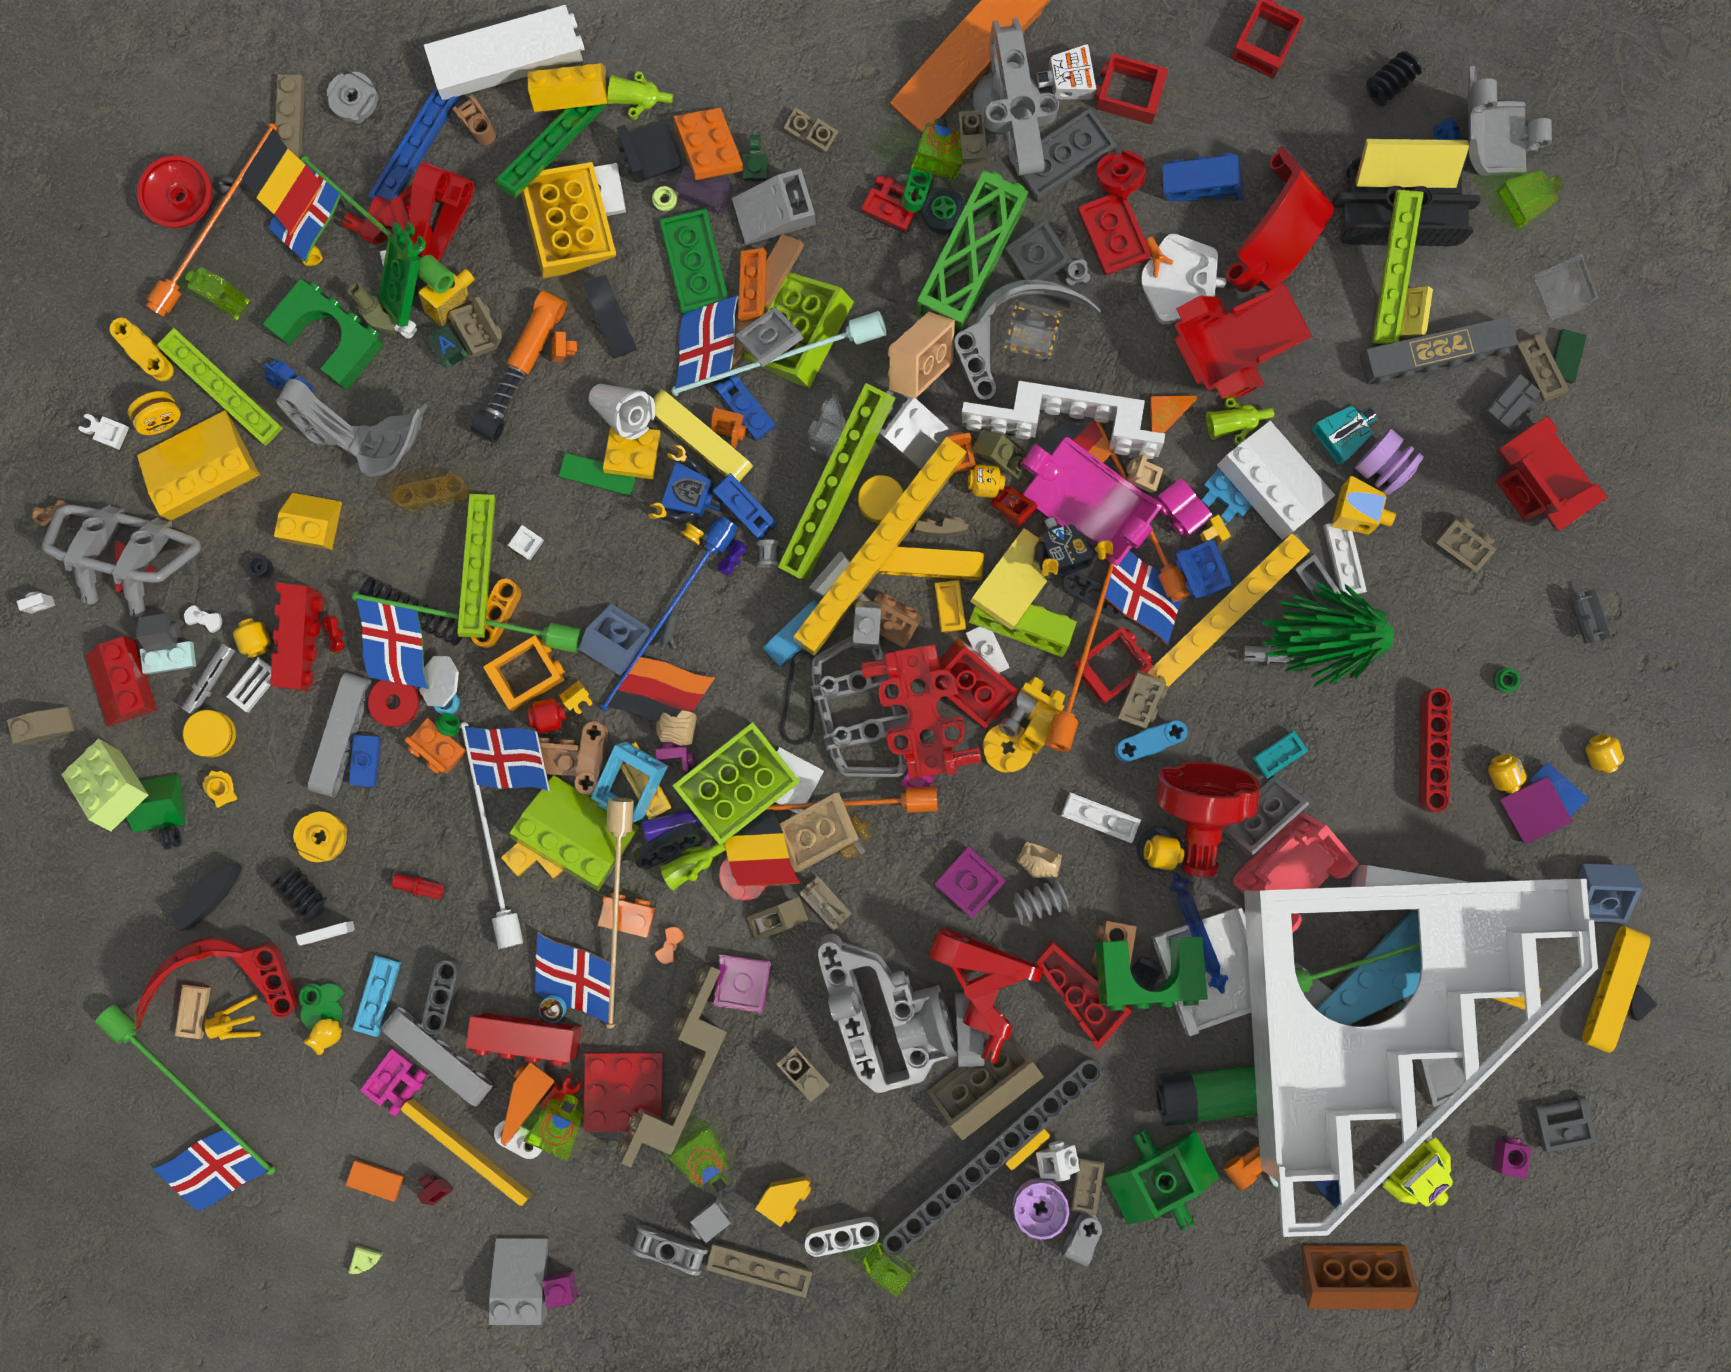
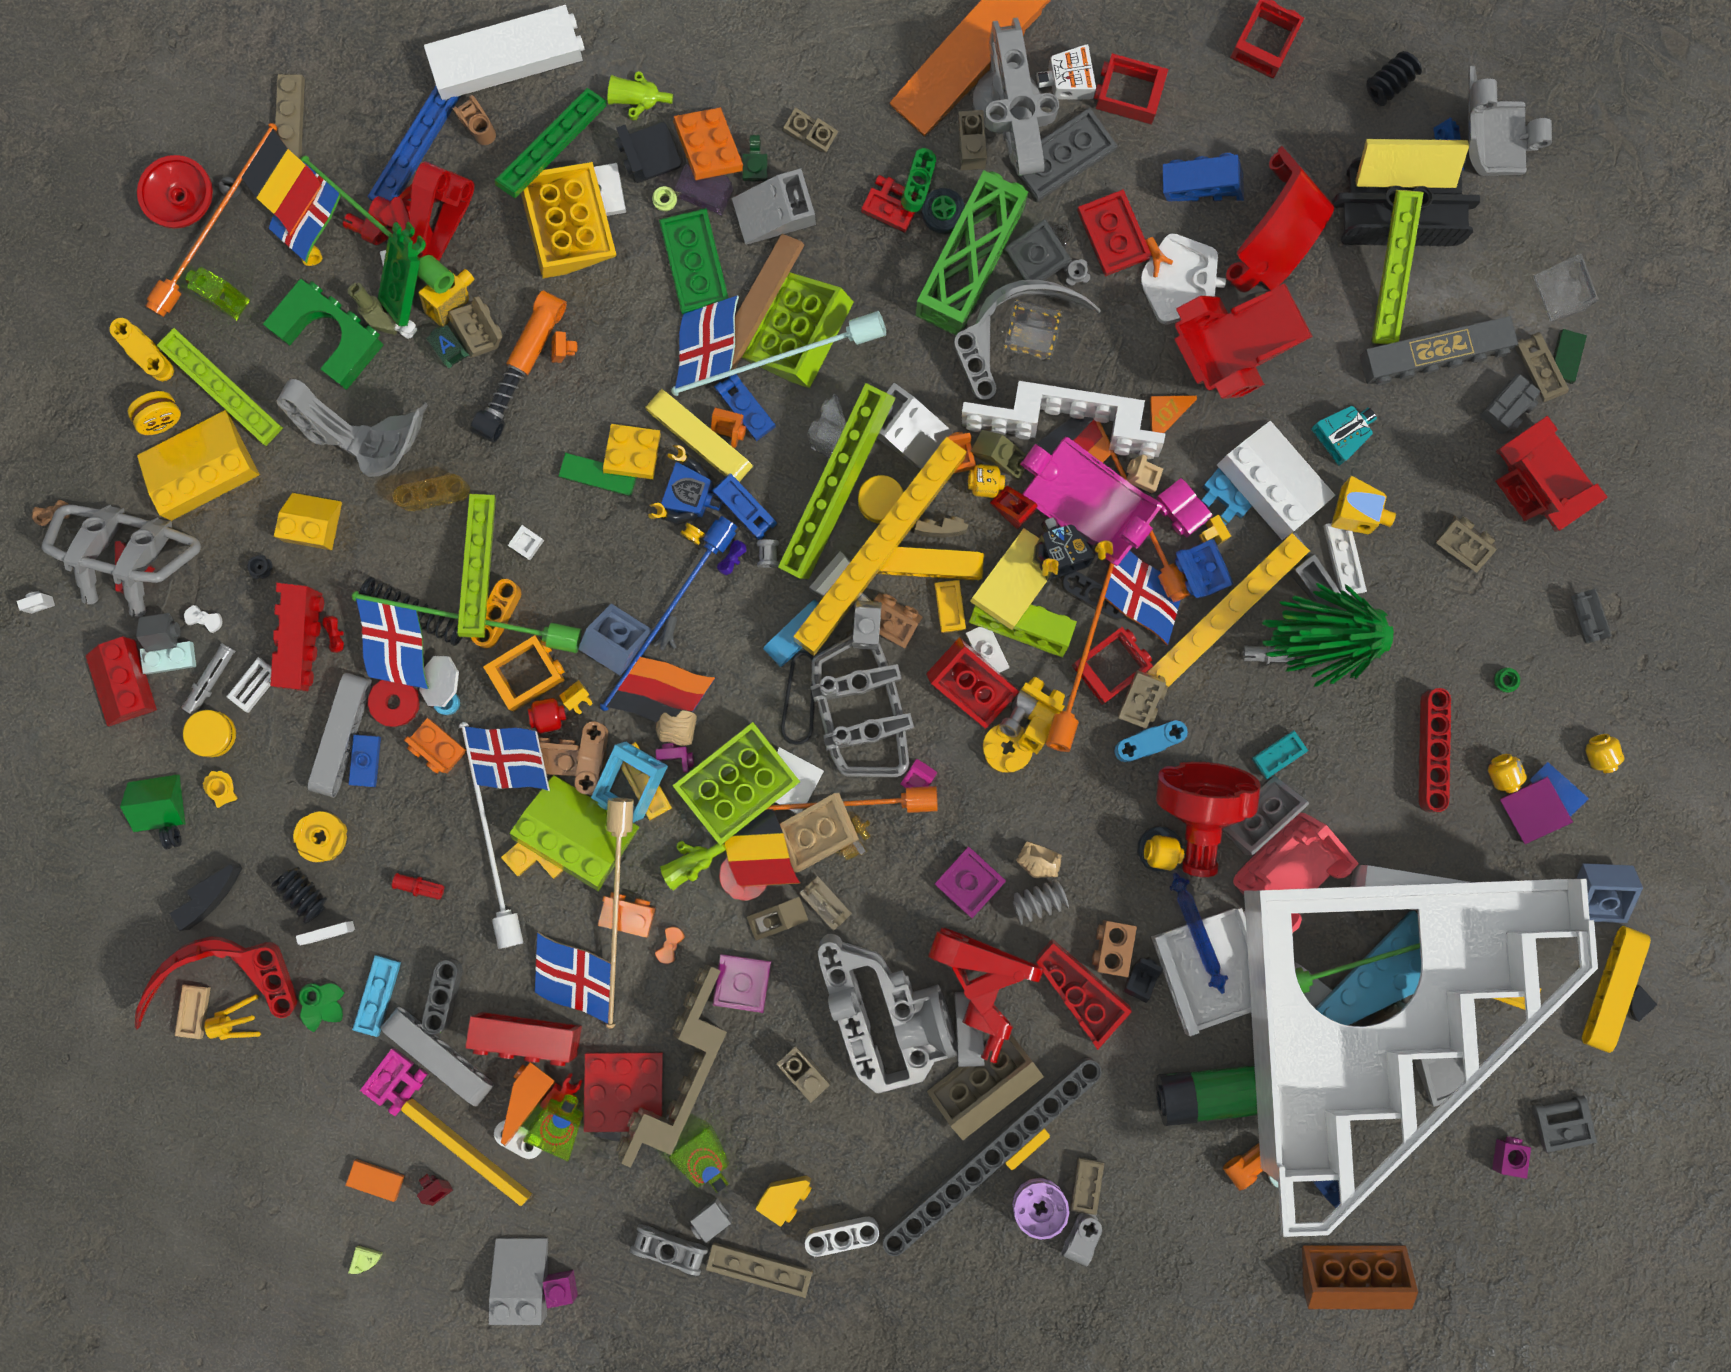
(41, 726): dark tan slope -> none
(104, 785): yellowish green brick -> none
(106, 431): white plate -> none
(211, 1165): flag -> none
(252, 638): yellow head -> none
(279, 373): blue hinge -> none
(323, 1035): yellow animal -> none
(356, 110): light grey plate -> none
(447, 724): green plate -> none
(552, 1008): tile -> none
(568, 87): yellow slope -> none
(609, 316): black slope -> none
(623, 409): white cone -> none
(654, 852): black beam -> none
(658, 826): dark purple brick -> none
(752, 284): orange tile -> none
(769, 336): light grey plate -> none
(888, 1270): clear neon green torso -> none
(921, 354): light nougat brick -> none
(921, 757): red gear -> none
(939, 150): clear neon green torso -> none
(1057, 1161): white brick -> none
(1100, 817): white tile -> none
(1121, 183): red plate -> none
(1138, 1184): green slope -> none
(1184, 983): green arch -> none
(1242, 418): lime piece -> none
(1389, 462): lavender wheel -> none
(1416, 312): light yellow plate -> none
(1422, 1175): neon yellow torso -> none
(1529, 196): clear neon green torso -> none

